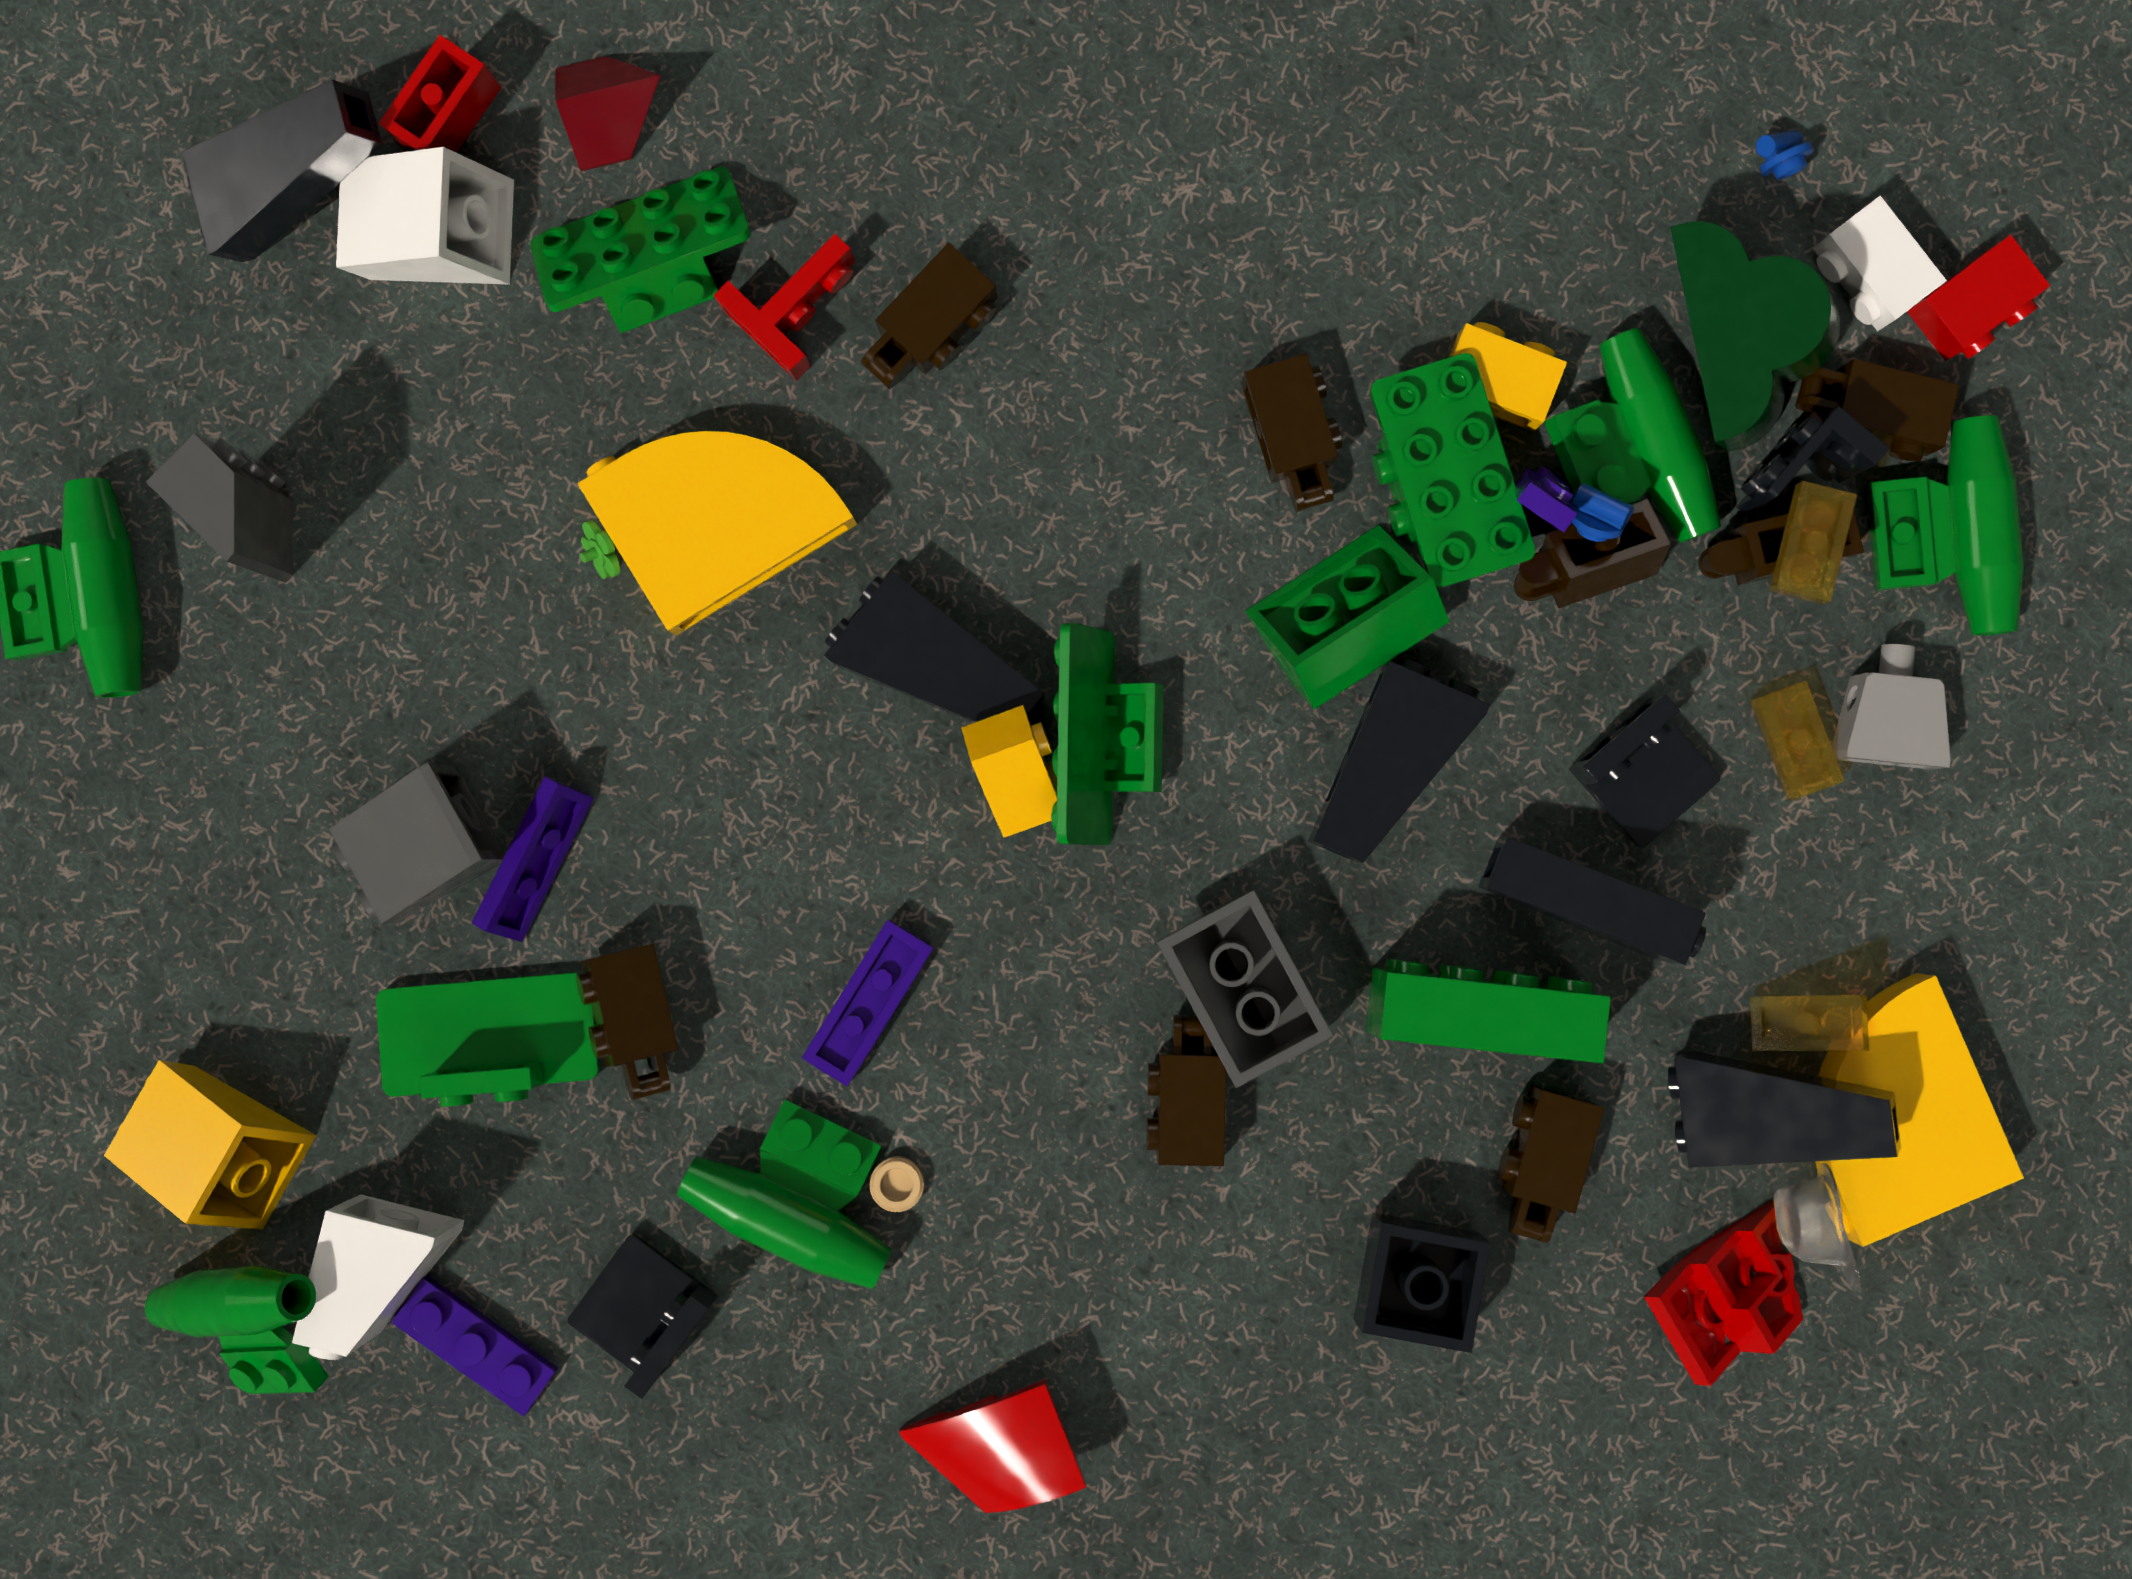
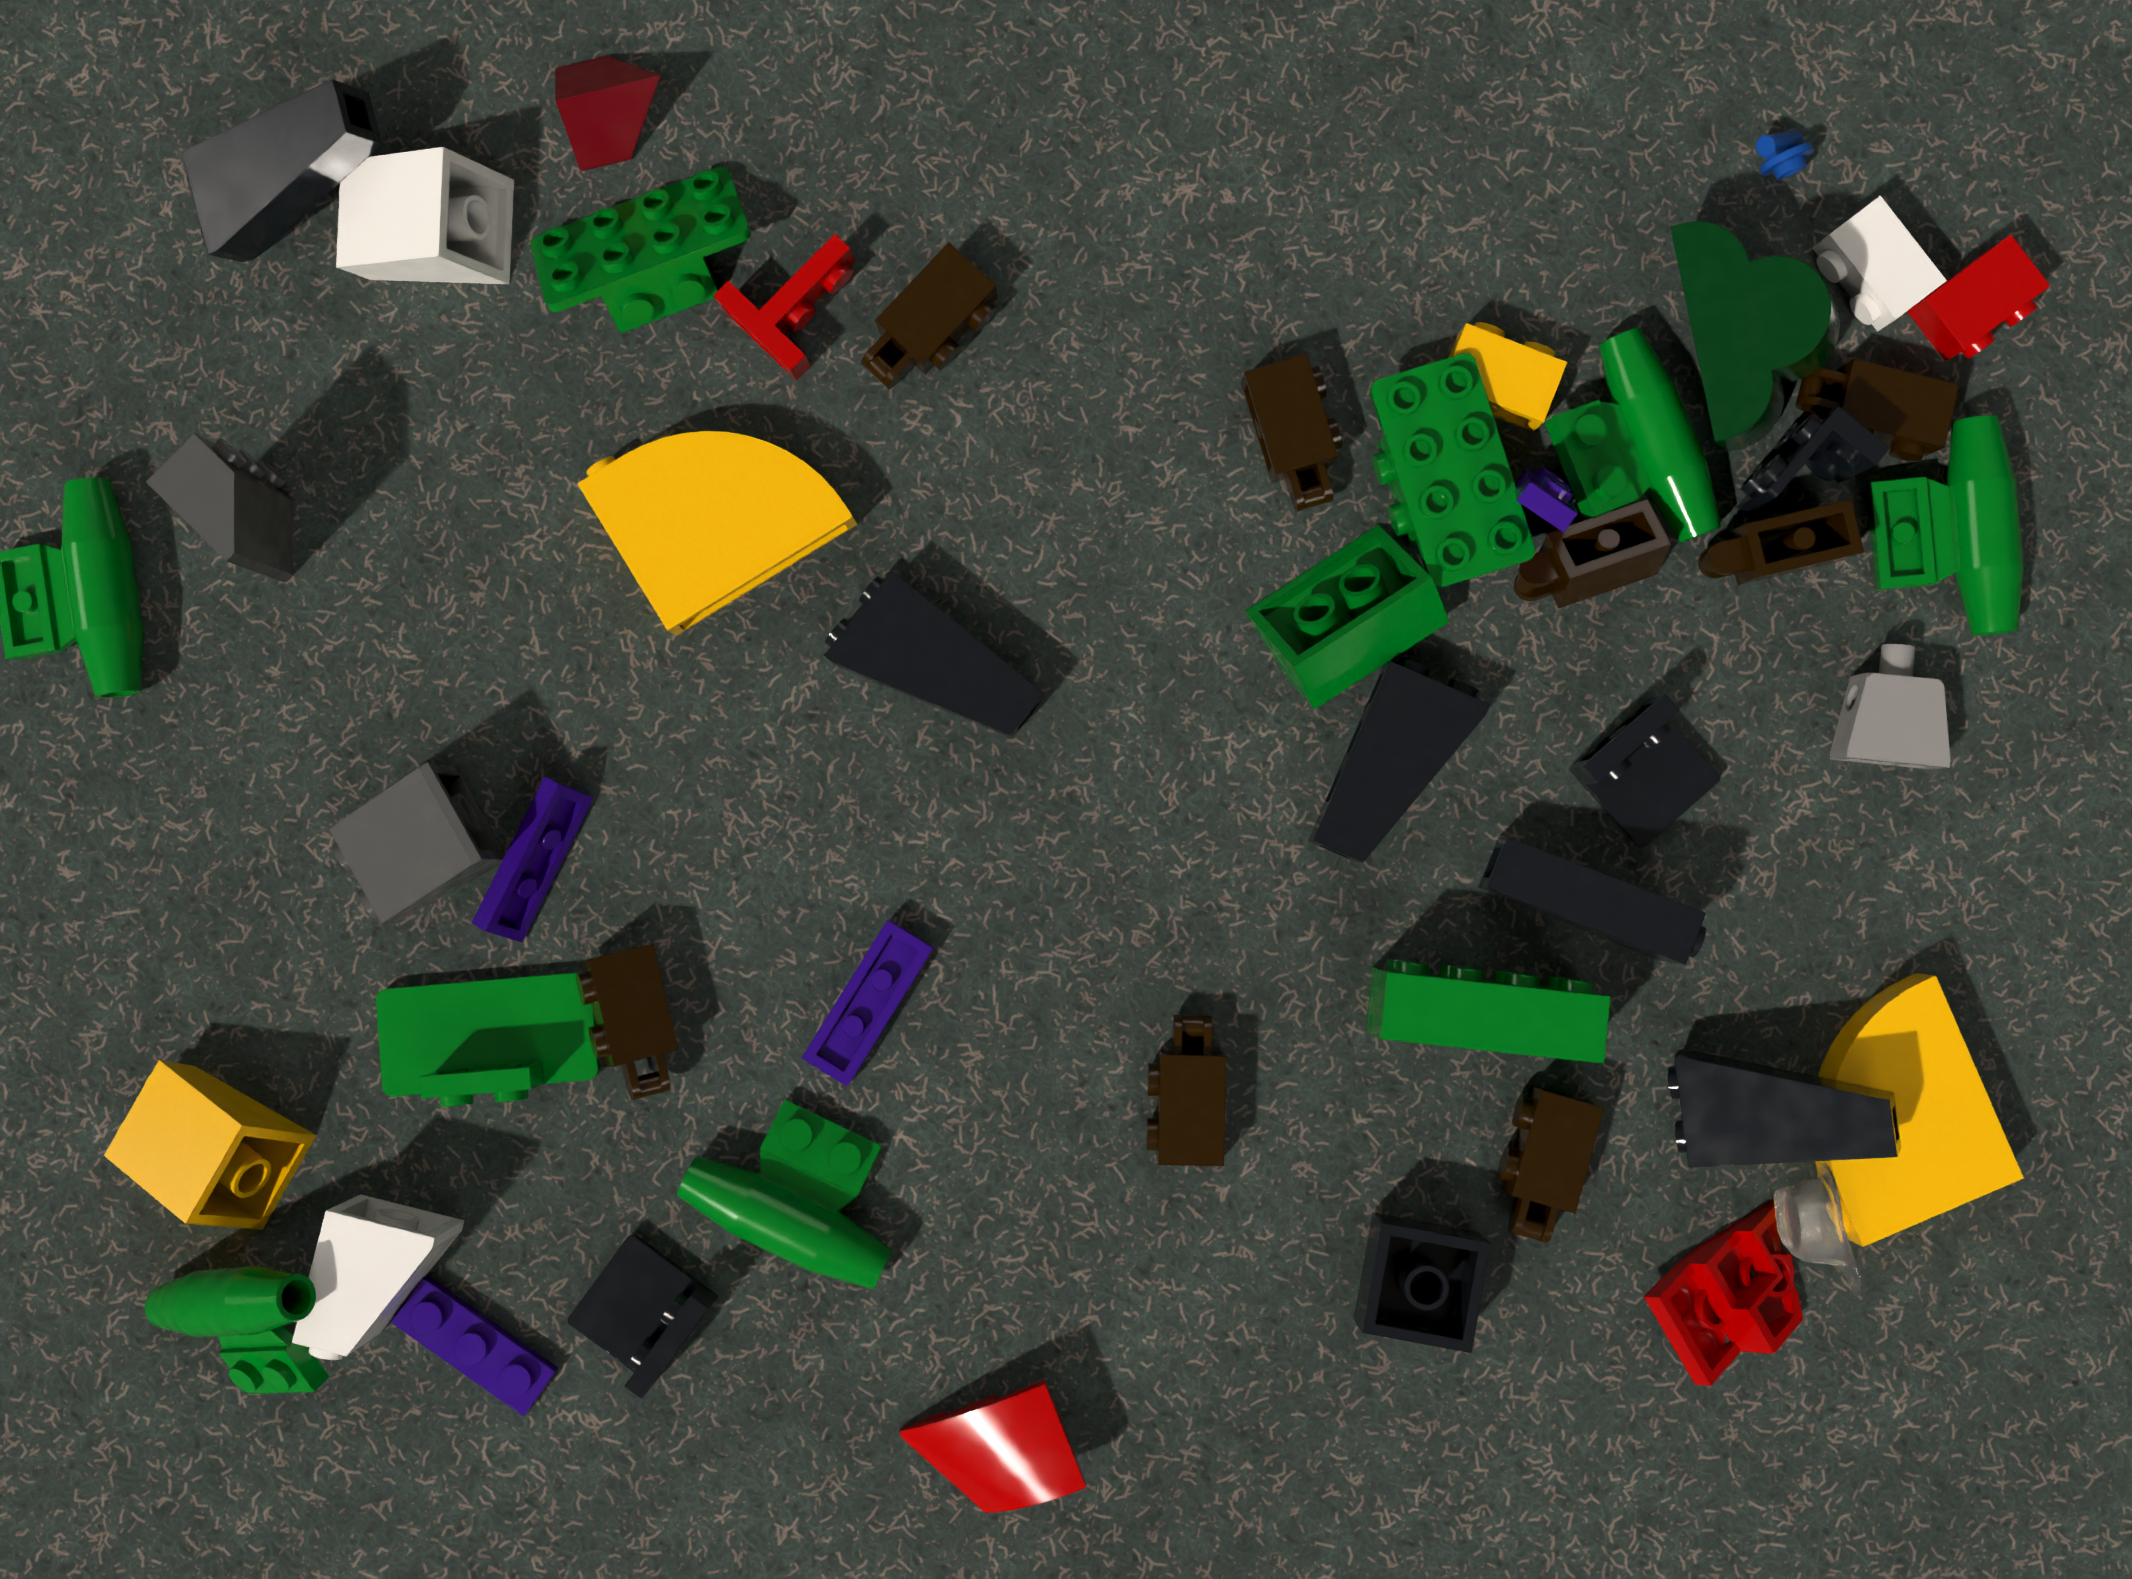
(440, 100): red brick -> none
(601, 549): bright green plant -> none
(897, 1184): tan tile -> none
(1013, 769): yellow brick -> none
(1105, 736): green bracket -> none
(1244, 988): dark grey slope -> none
(1599, 514): blue plate -> none
(1797, 740): clear yellow plate -> none
(1809, 1023): clear yellow plate -> none
(1813, 542): clear yellow plate -> none

